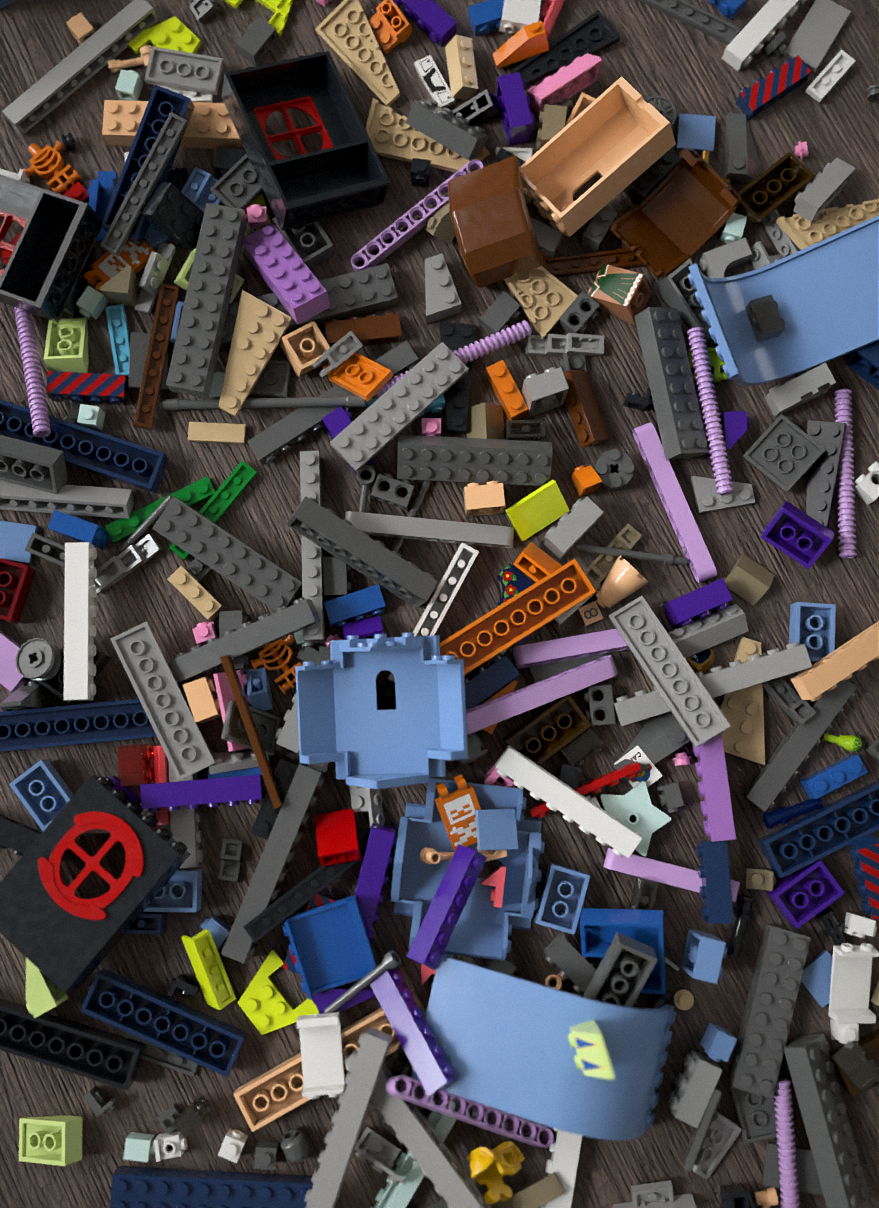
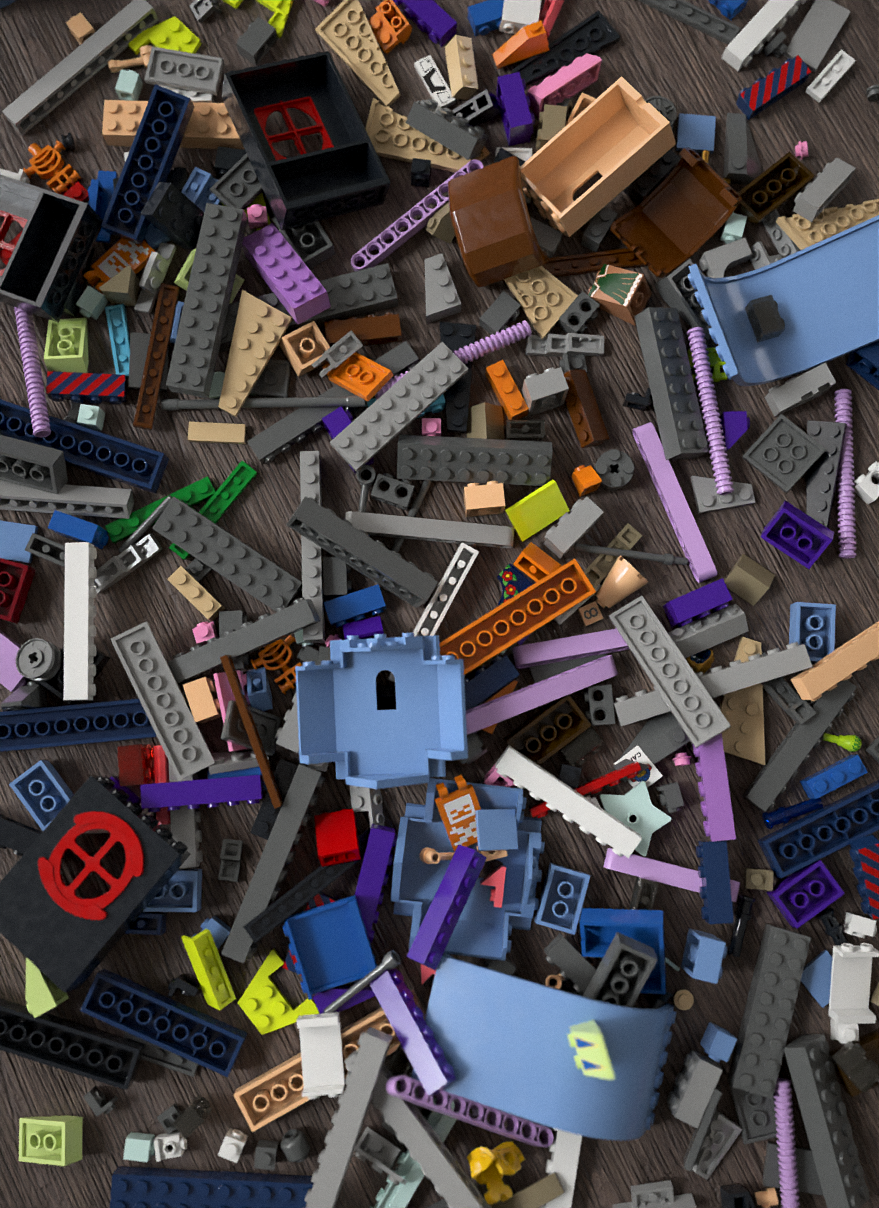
(144, 184): dark grey tile -> none

